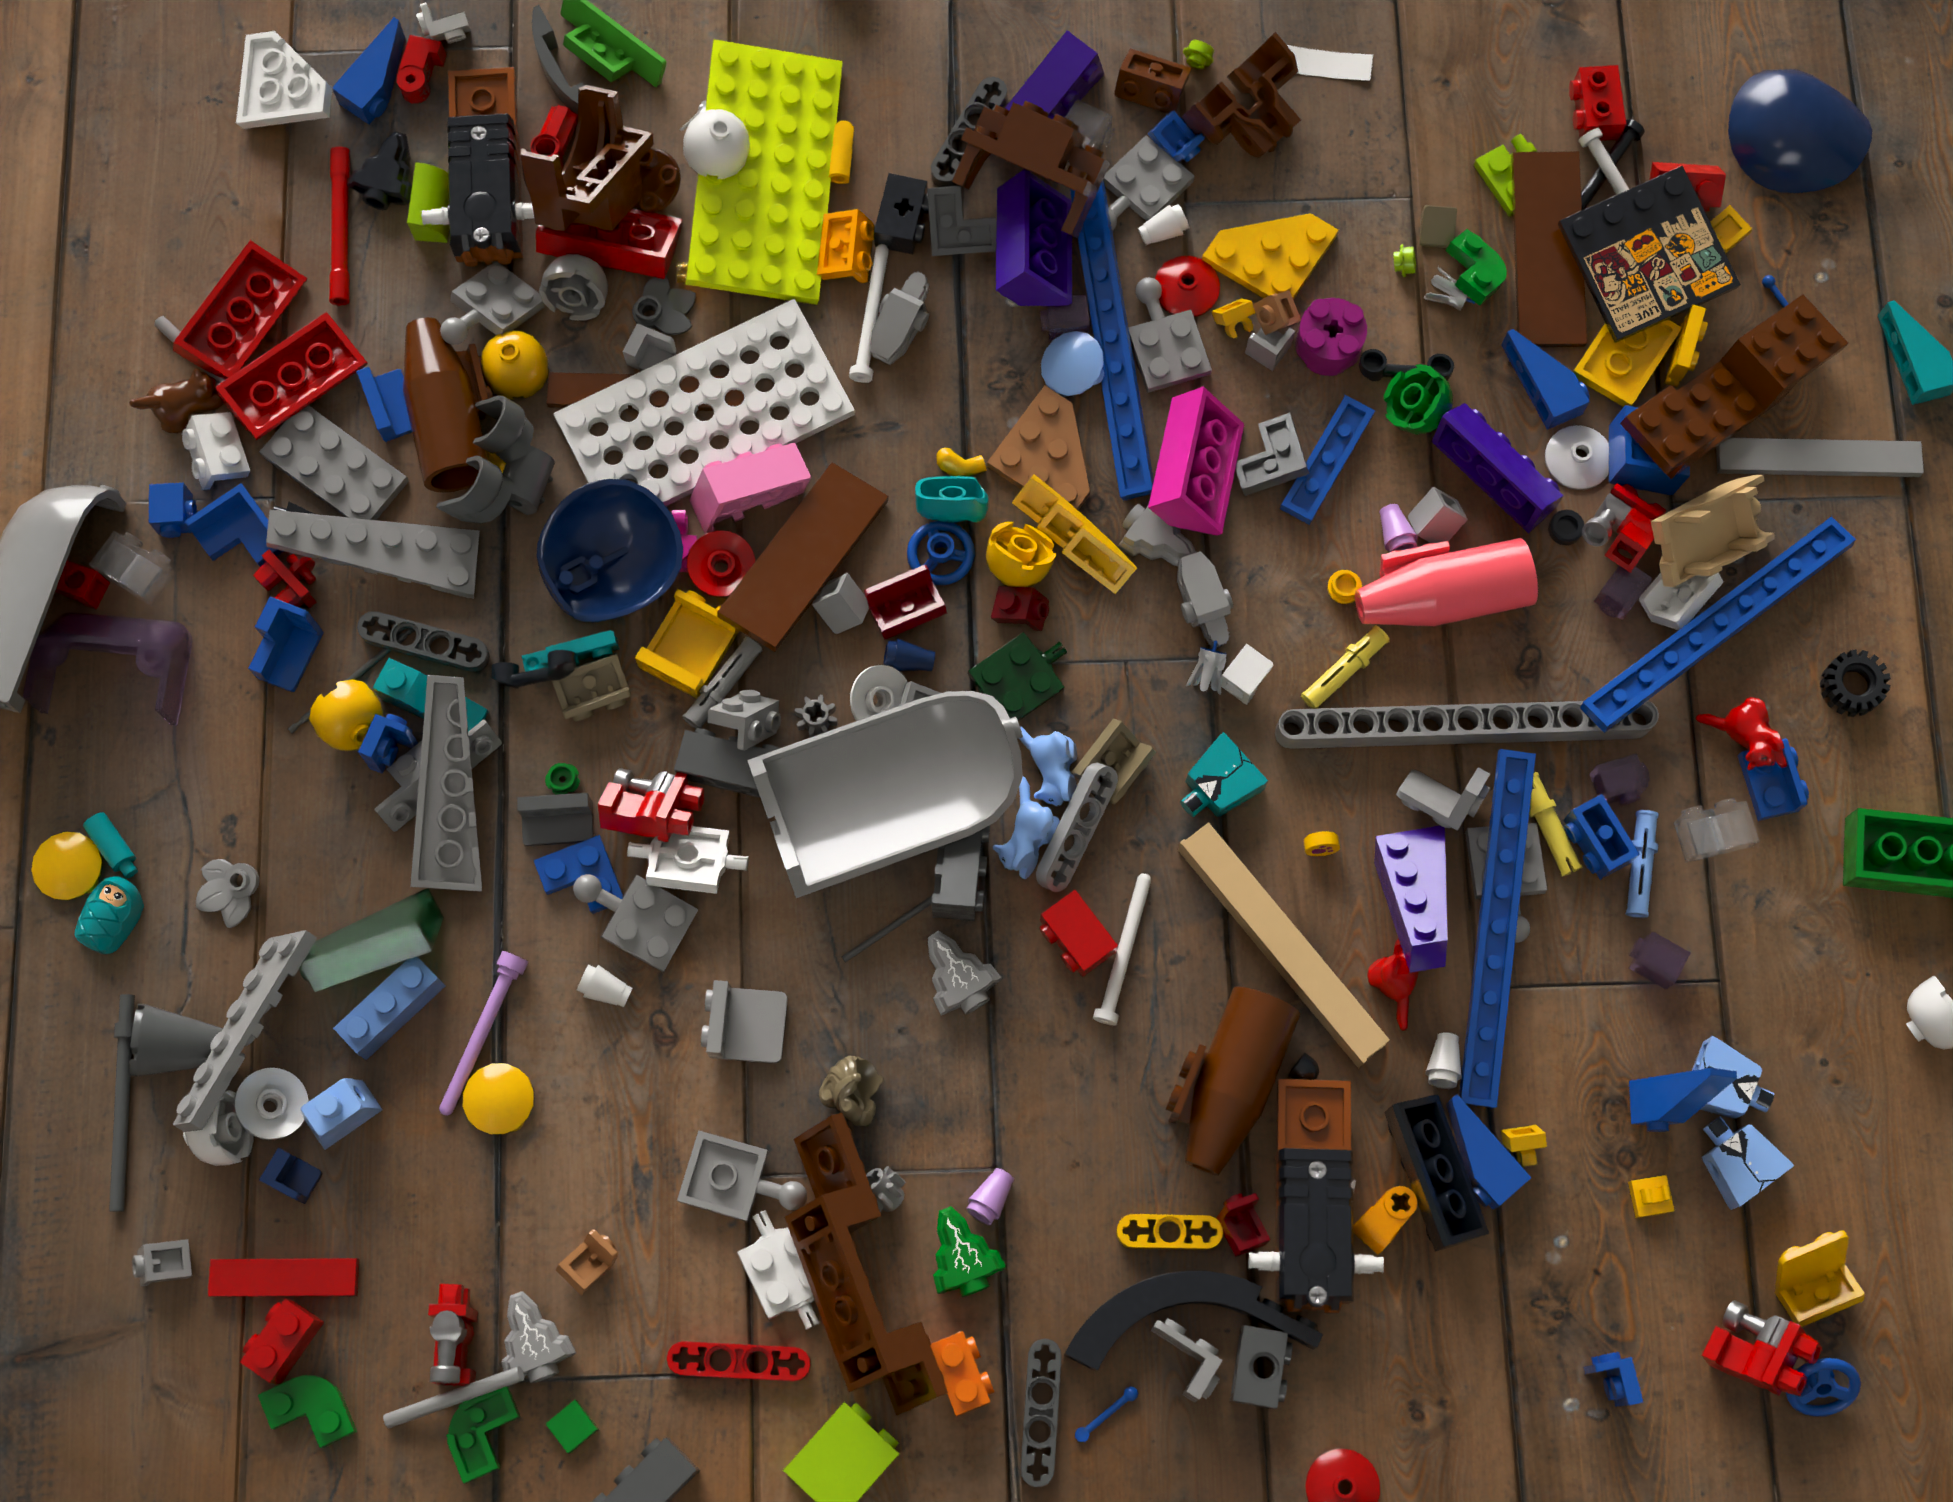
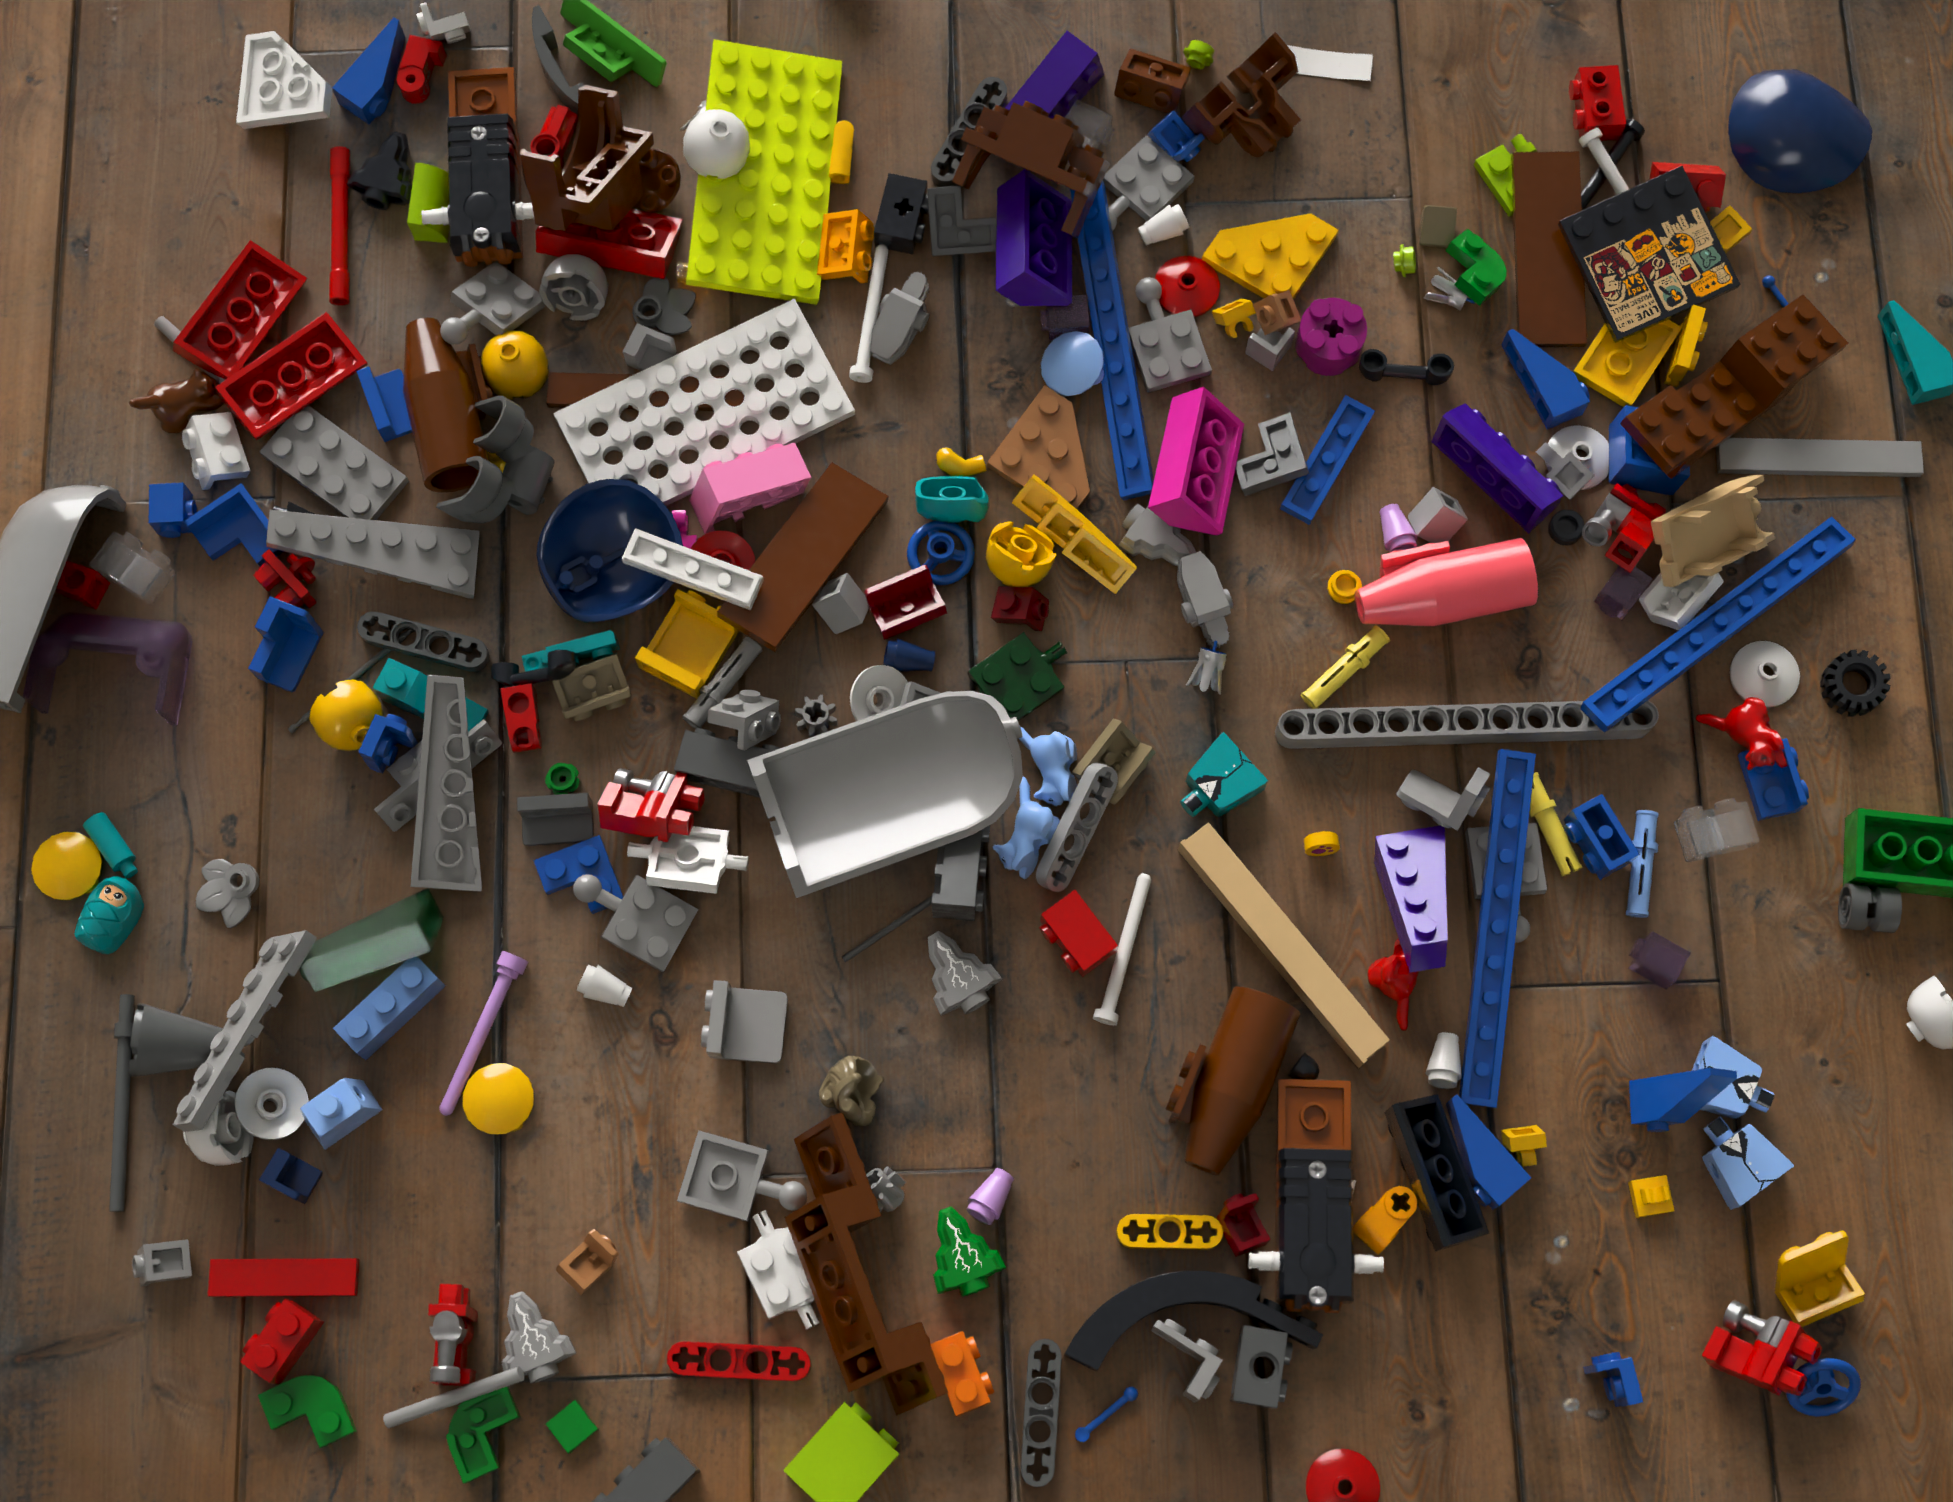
(522, 717): none -> red leg
(692, 569): none -> white tile
(1246, 674): white panel -> none
(1418, 399): green cylinder -> none
(1567, 473): none -> light grey plate
(1621, 779): clear purple brick -> none
(1751, 681): none -> white dish
(1876, 908): none -> dark grey wheel

